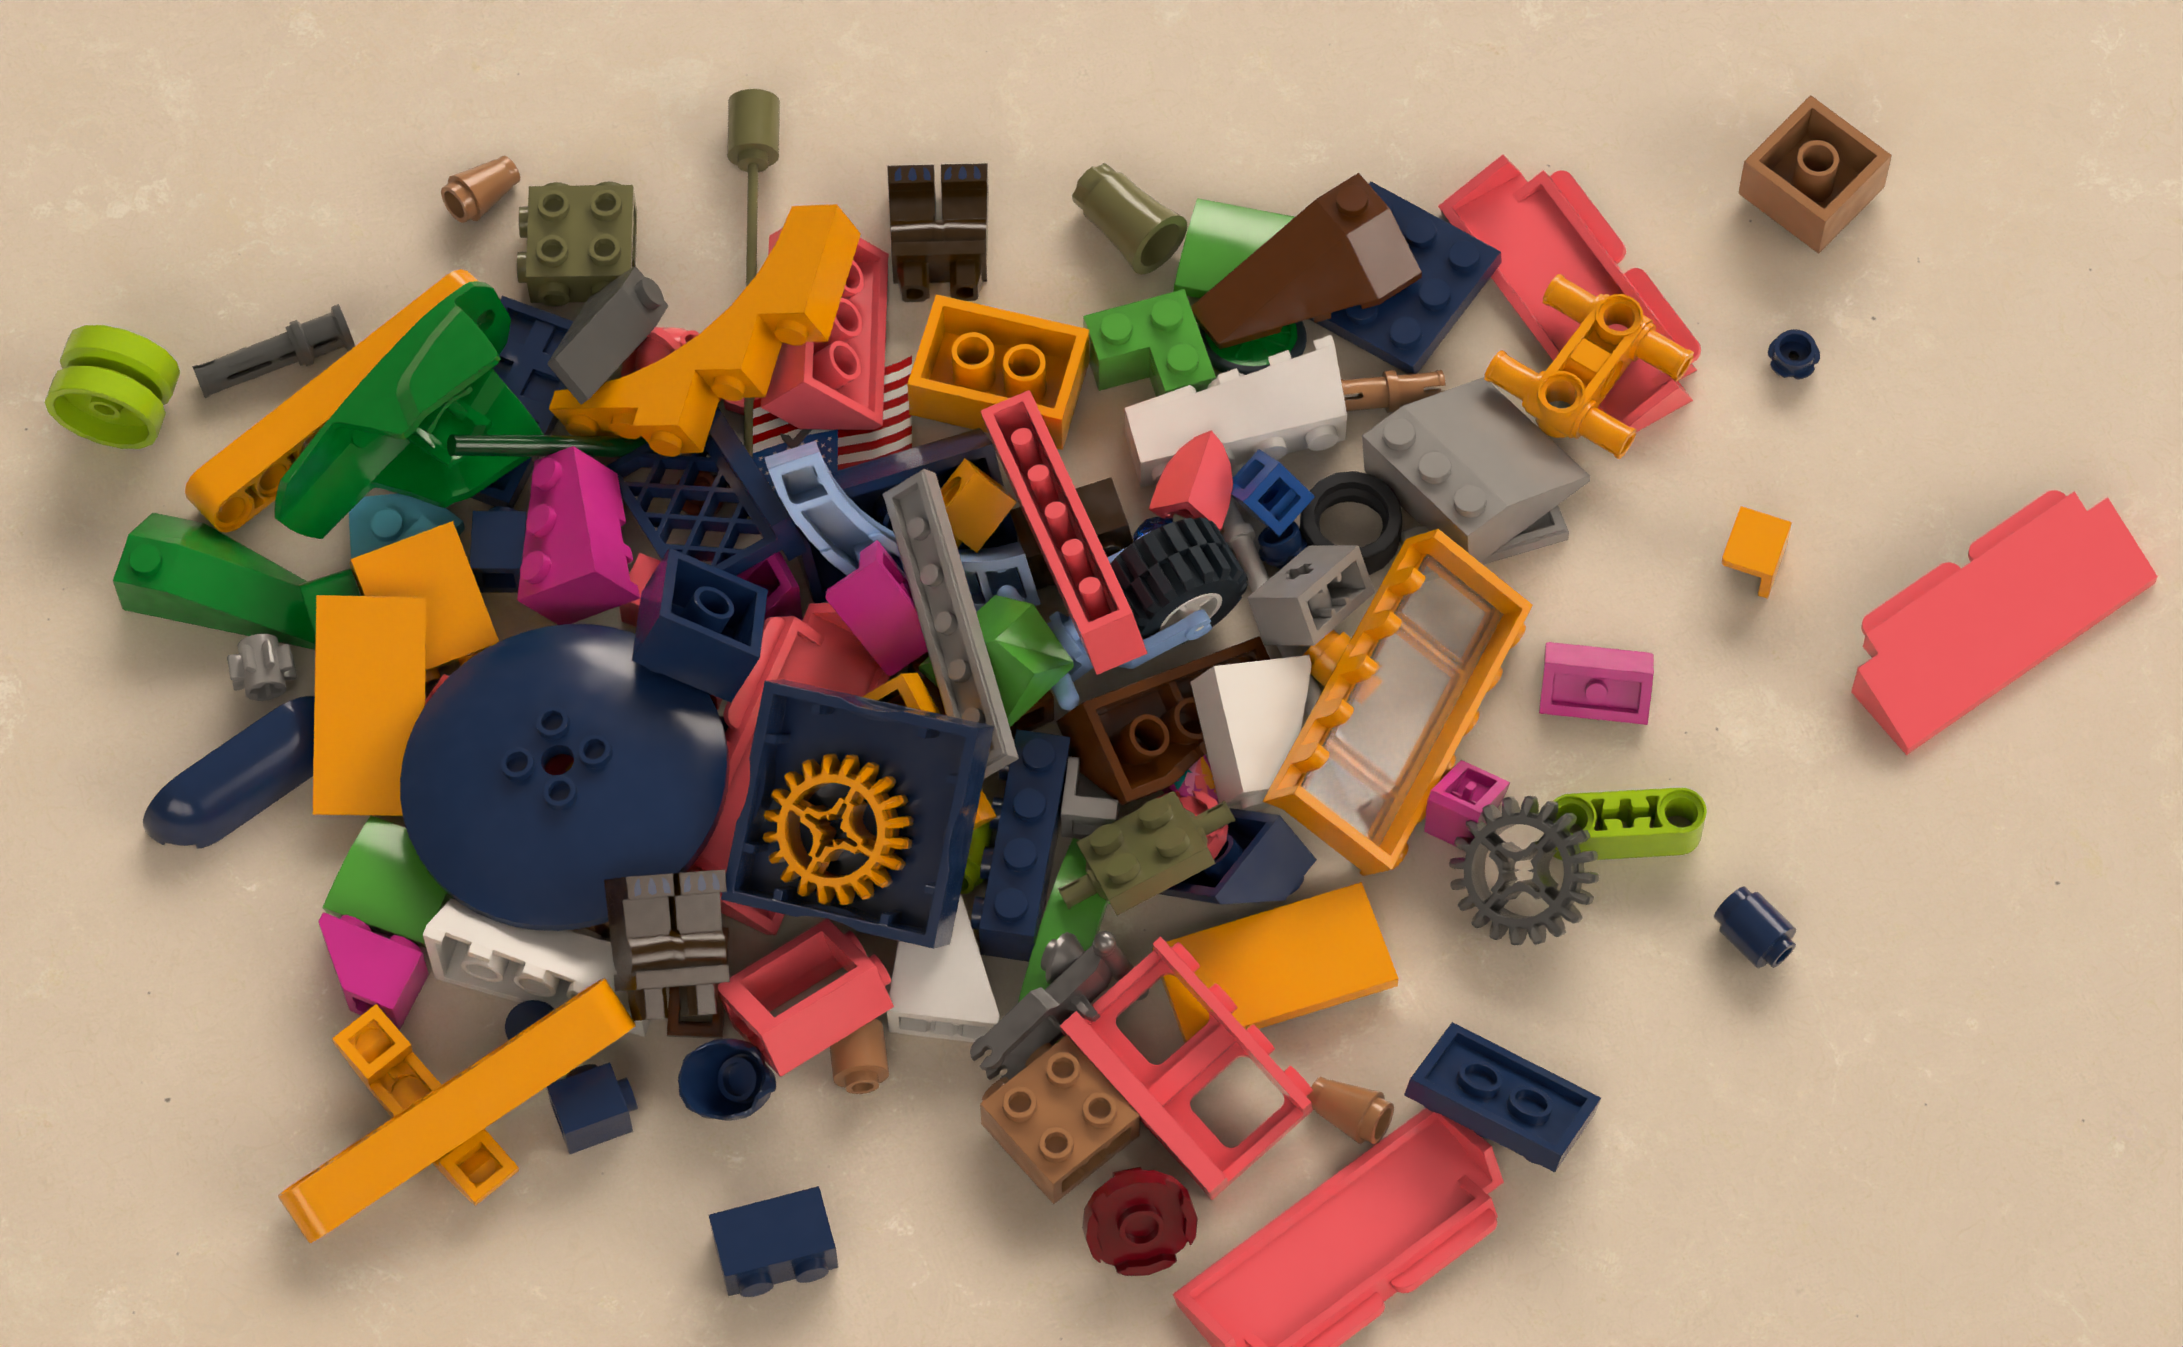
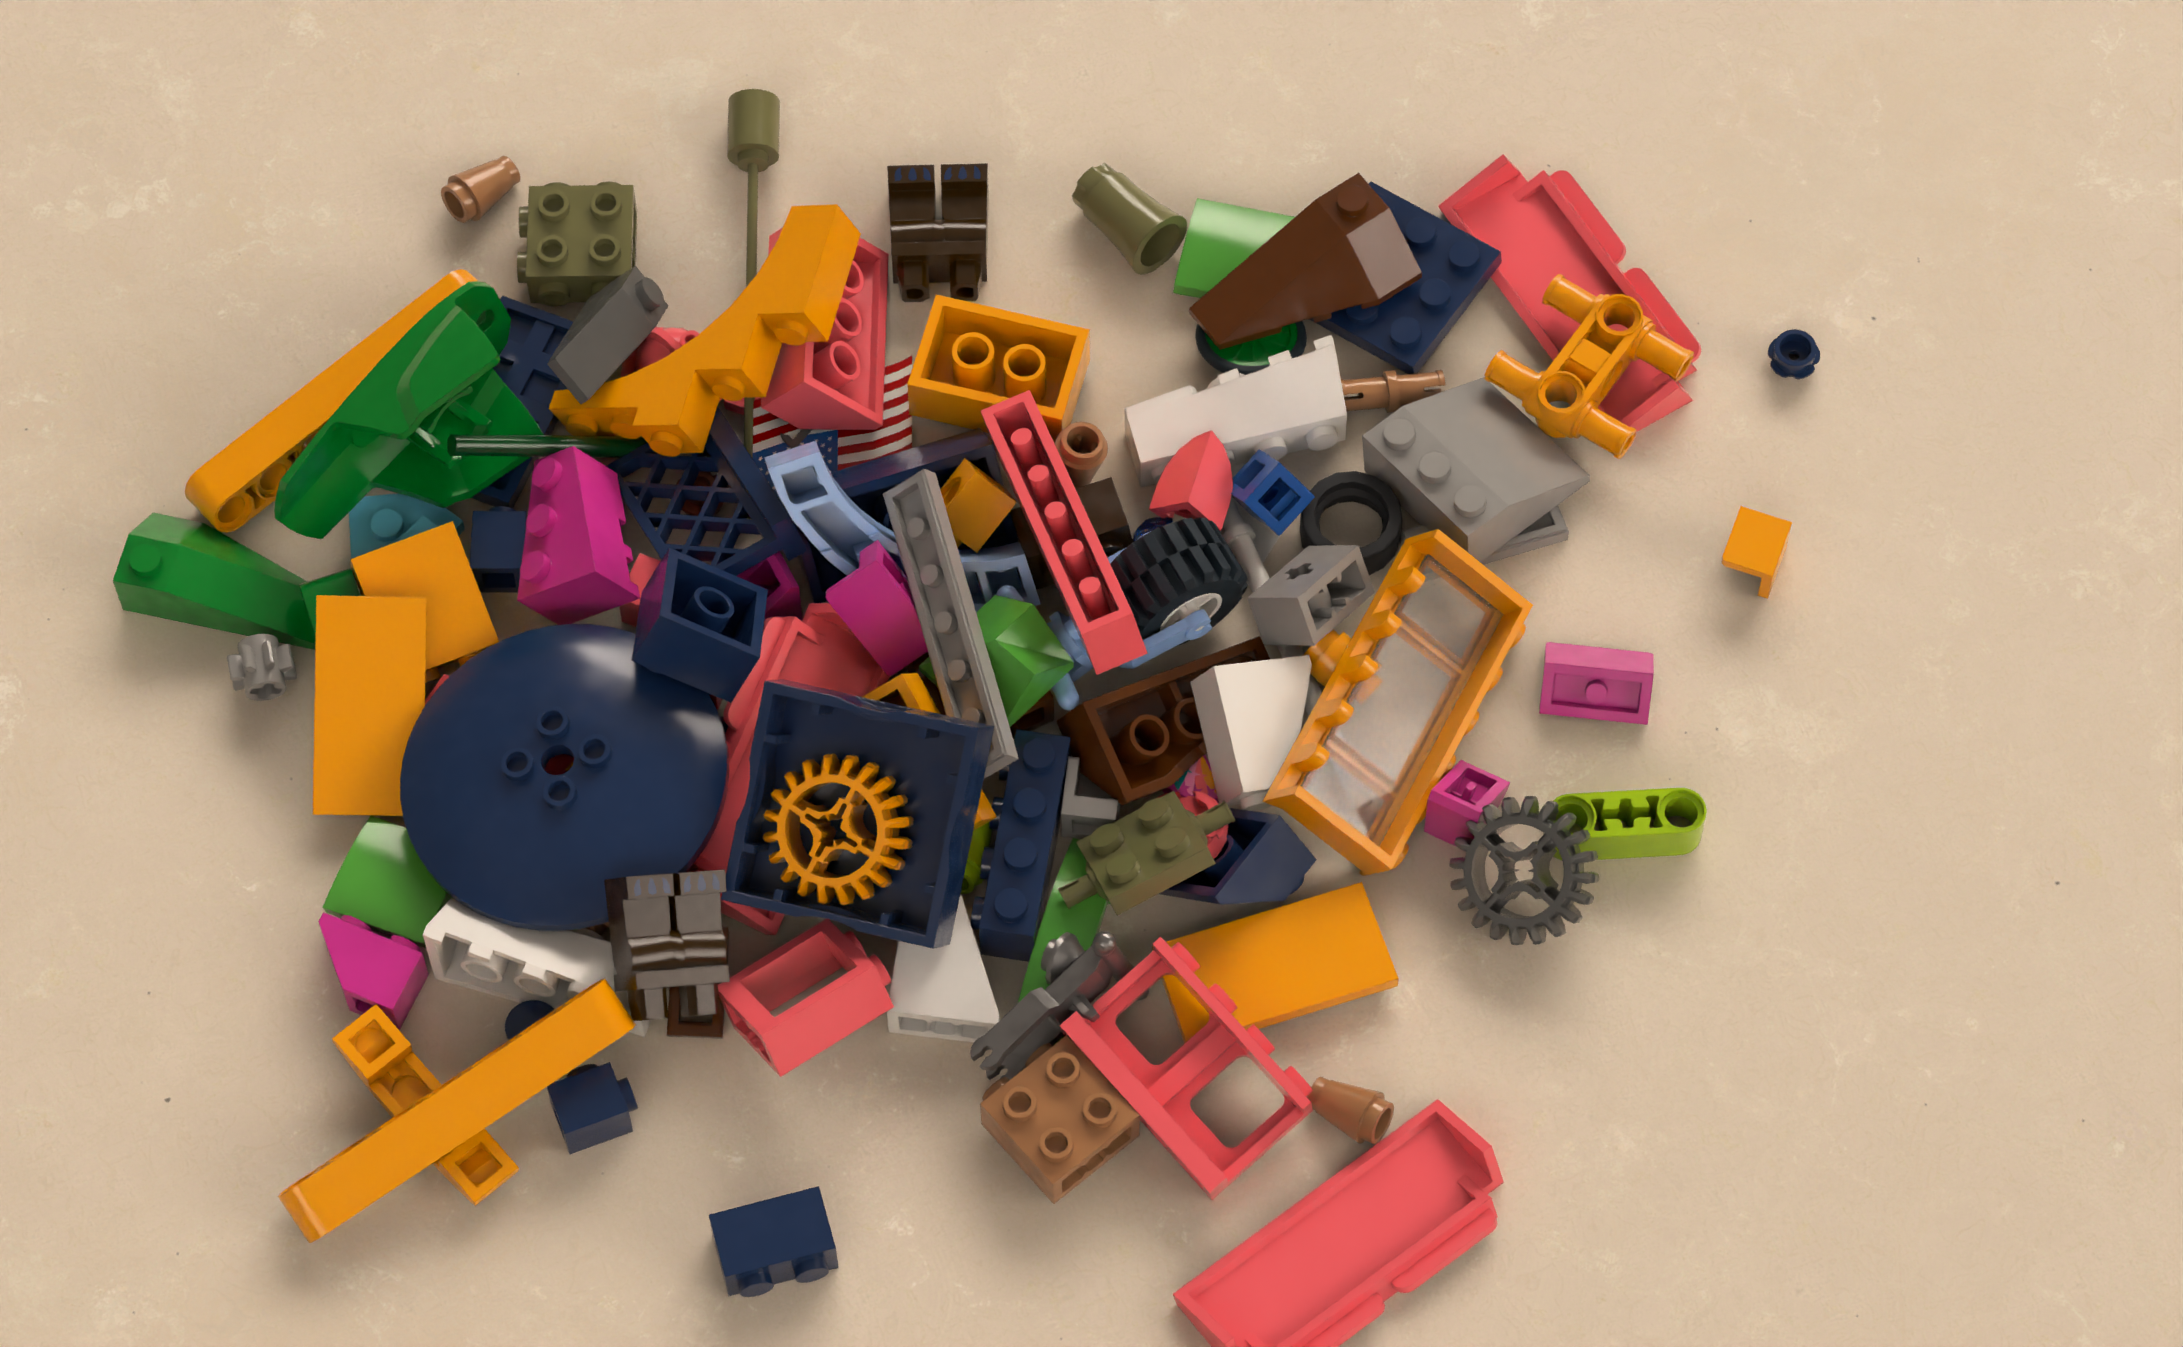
(112, 387): lime wheel -> none
(236, 779): dark blue brick -> none
(298, 344): dark grey pin -> none
(725, 1080): dark blue hair -> none
(861, 1059): medium nougat brick -> none
(1082, 451): none -> medium nougat cone
(1139, 1221): dark red tile -> none
(1151, 341): bright green brick -> none
(1281, 549): dark blue plate -> none
(1502, 1097): dark blue plate -> none
(1756, 928): dark blue brick -> none
(1814, 174): medium nougat brick -> none
(1986, 624): coral slope -> none

